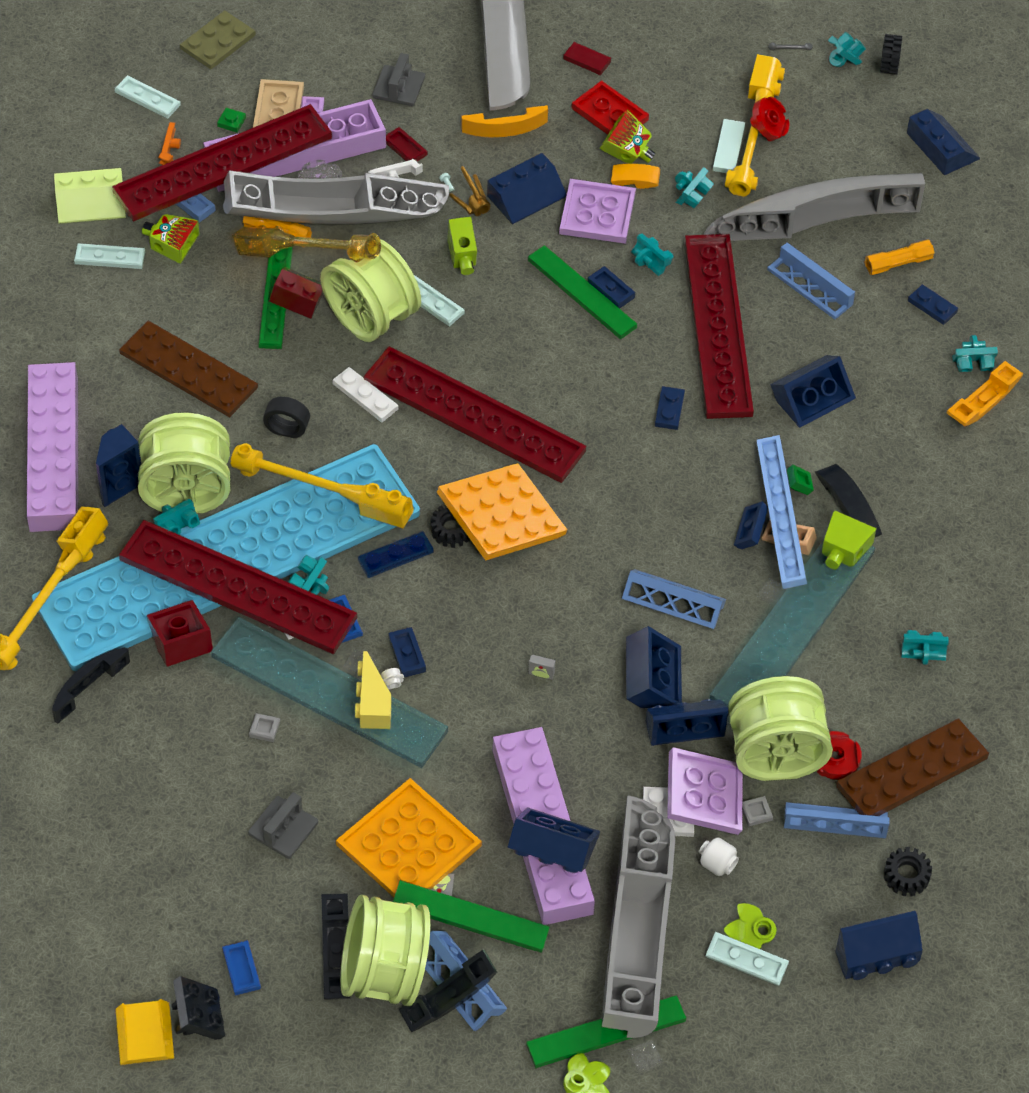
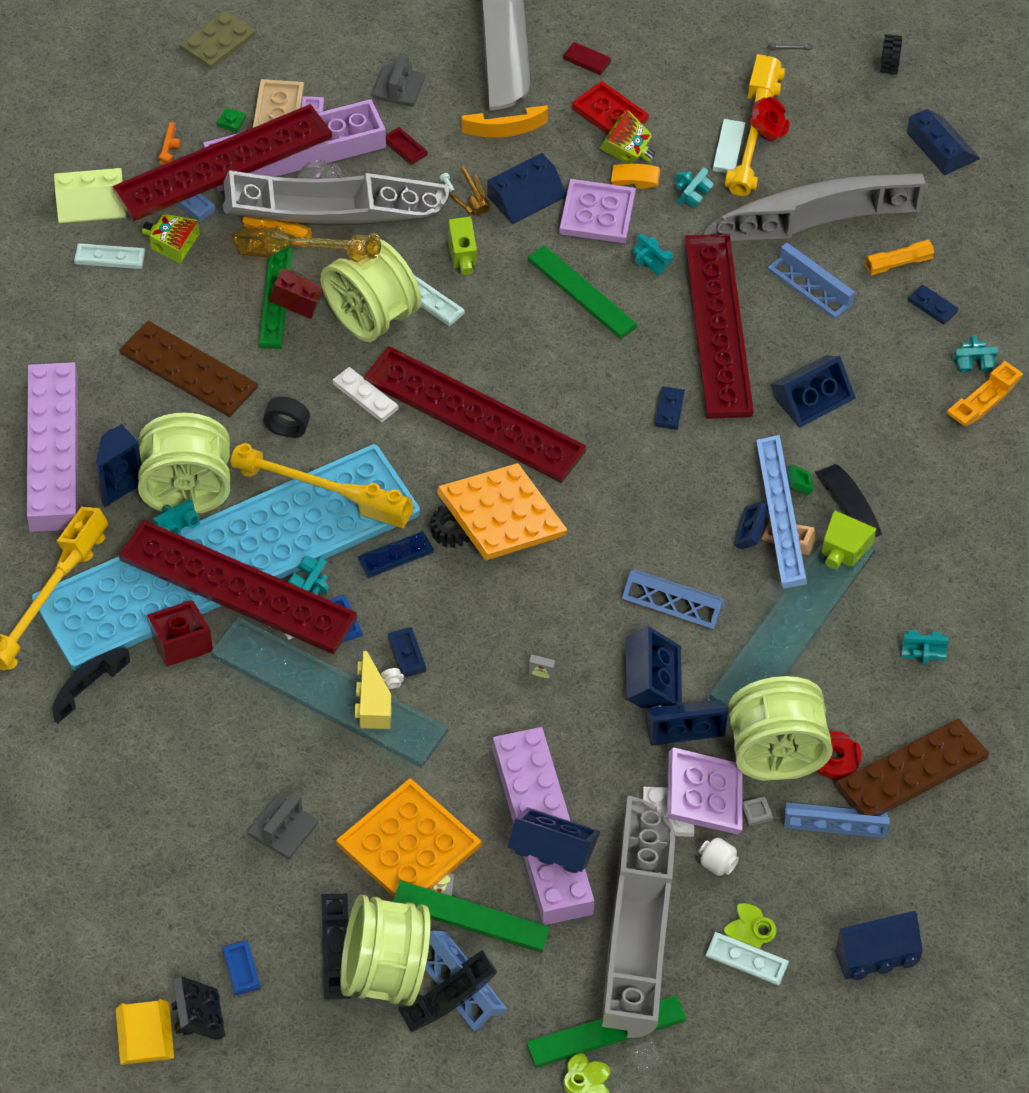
(147, 96): light aqua tile -> none
(264, 727): light grey tile -> none
(399, 168): white piece -> none
(611, 287): dark blue plate -> none
(846, 50): teal hips -> none
(904, 884): black tyre -> none

